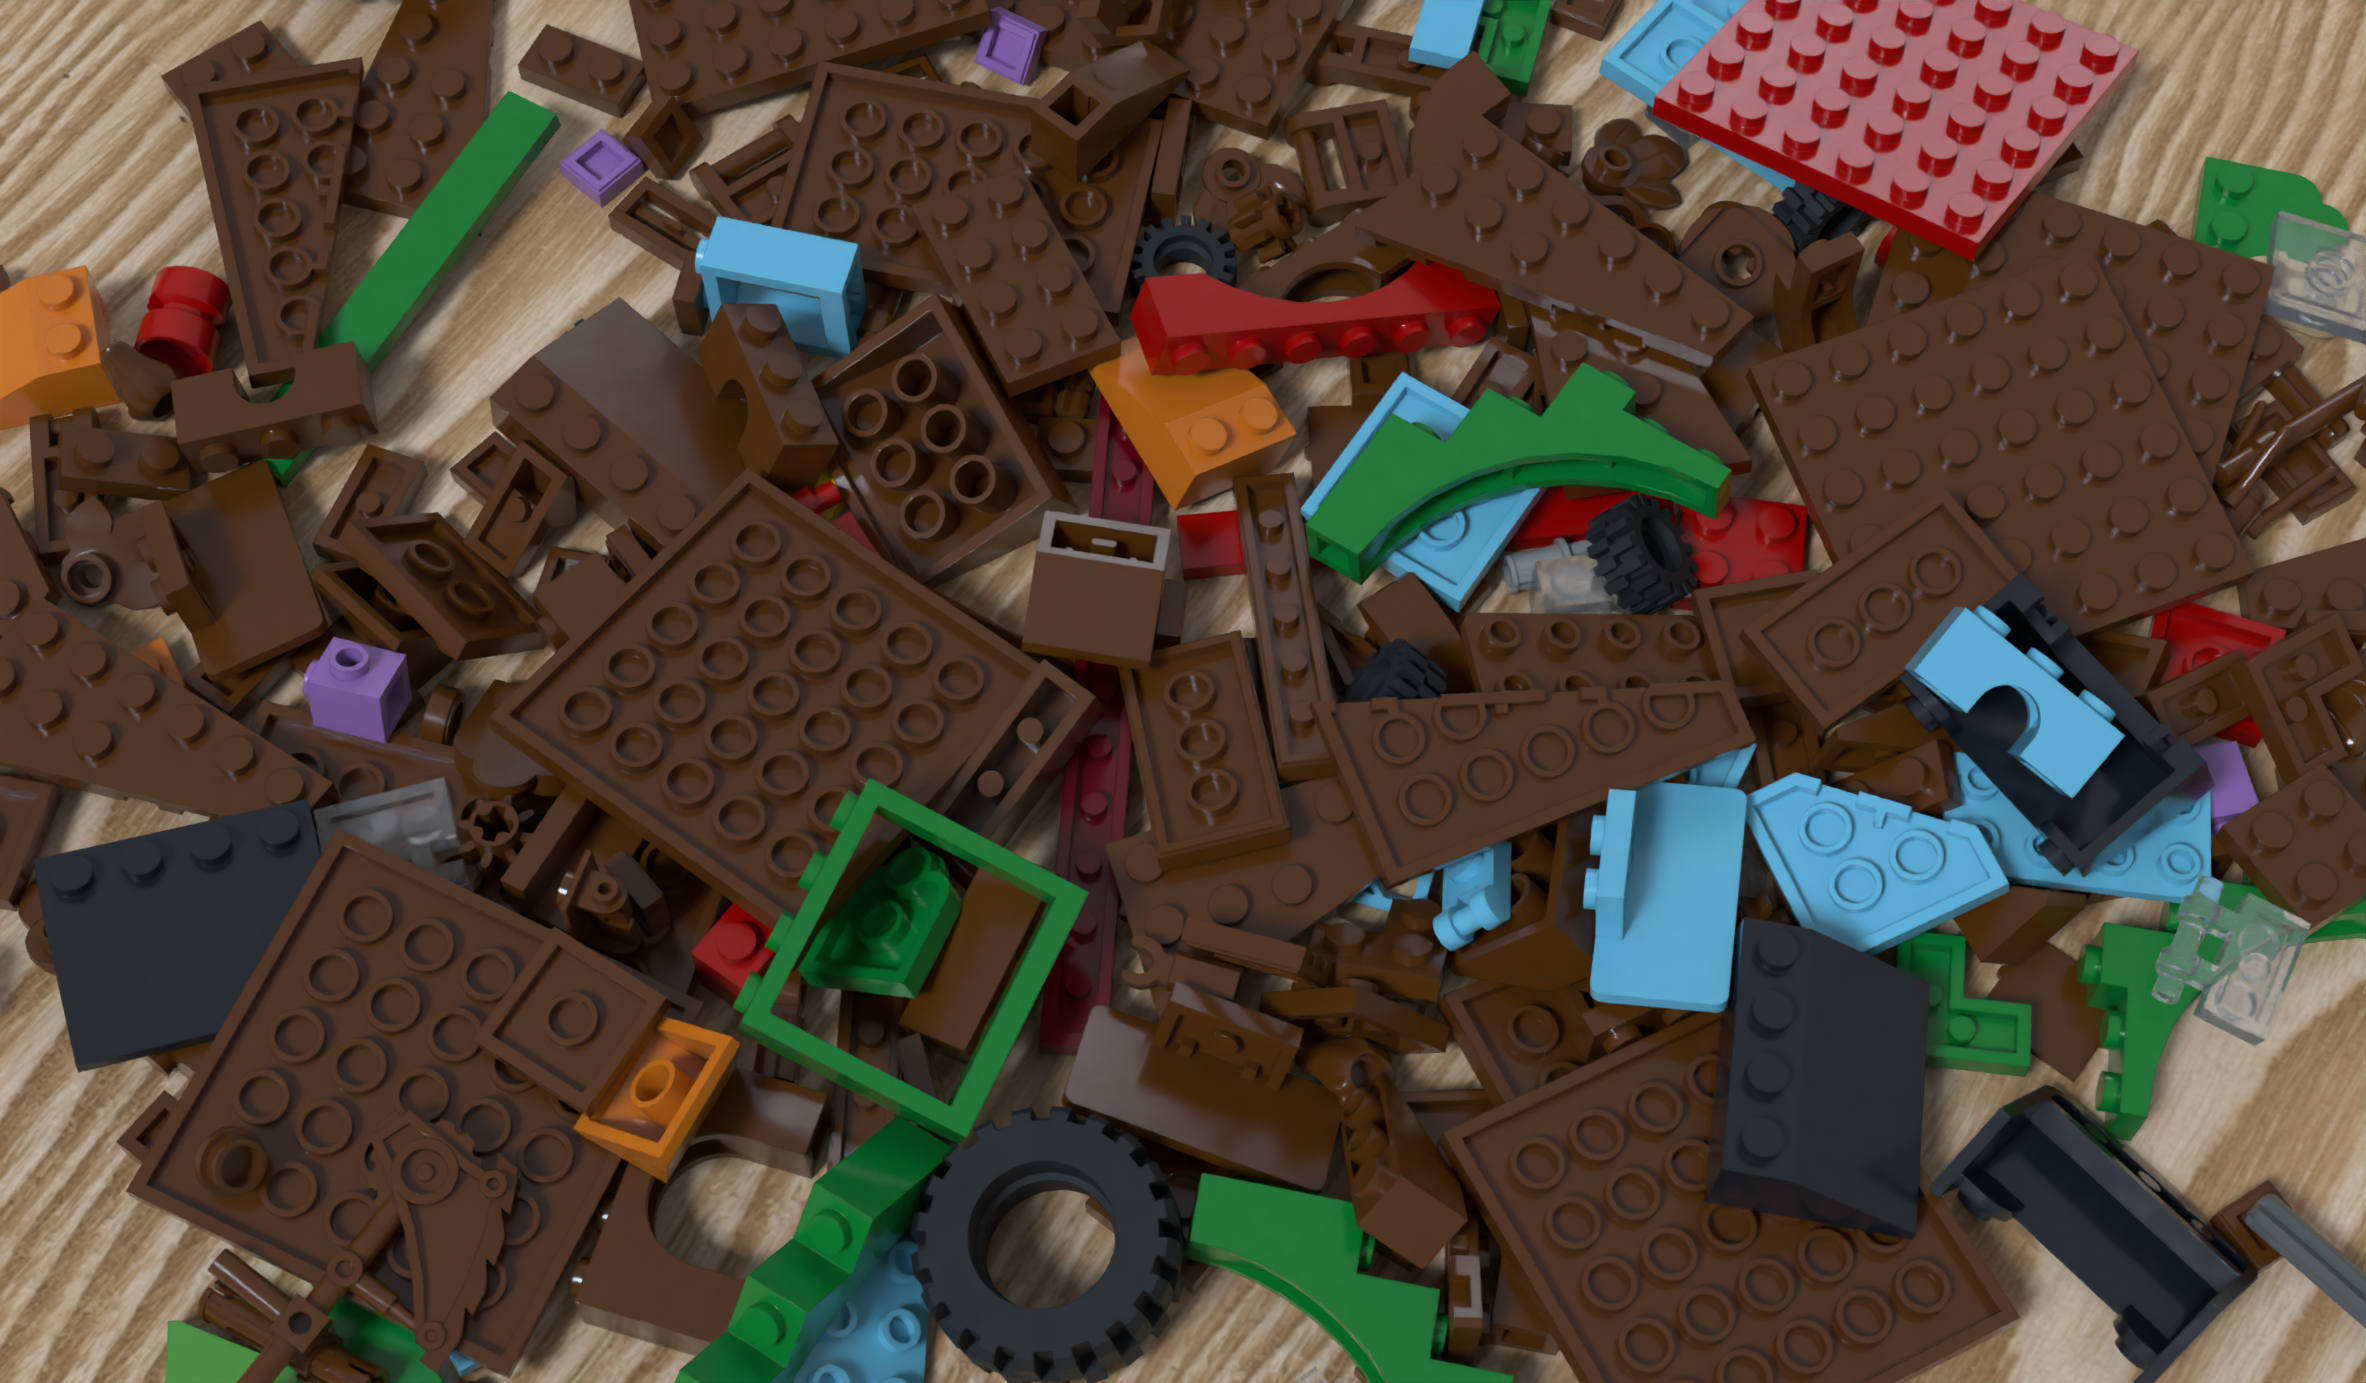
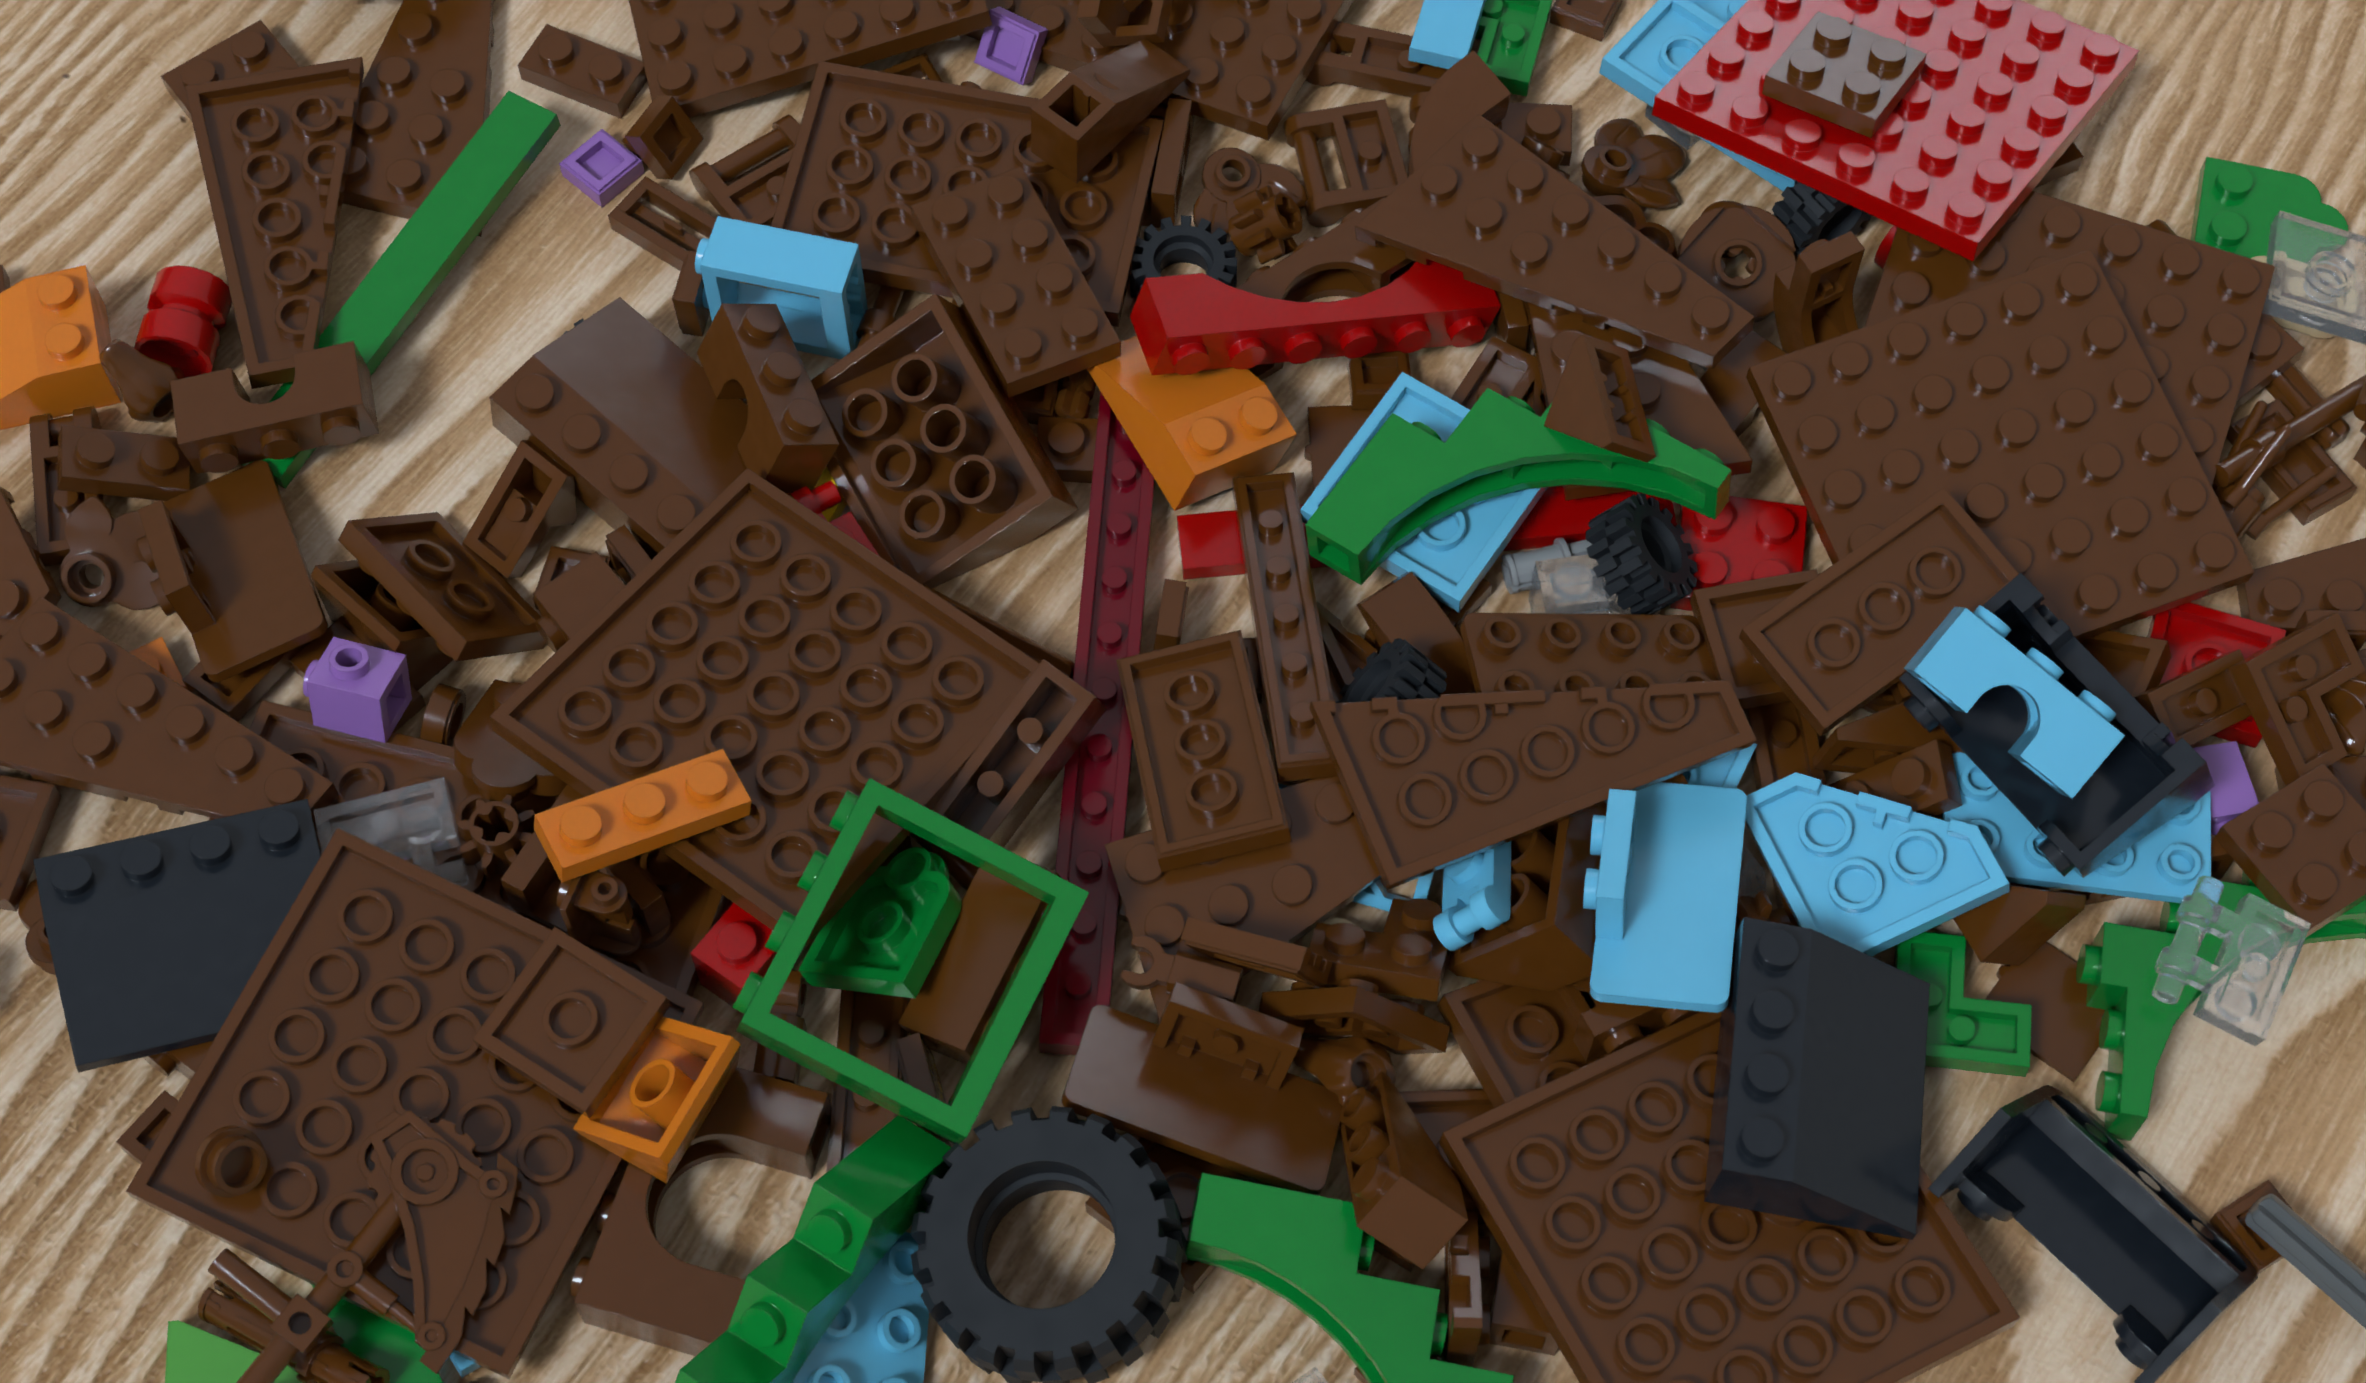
(377, 487): reddish brown plate -> none
(483, 467): reddish brown tile -> none
(642, 815): none -> orange plate
(1096, 590): reddish brown slope -> none
(1601, 400): none -> reddish brown slope
(1844, 74): none -> plate

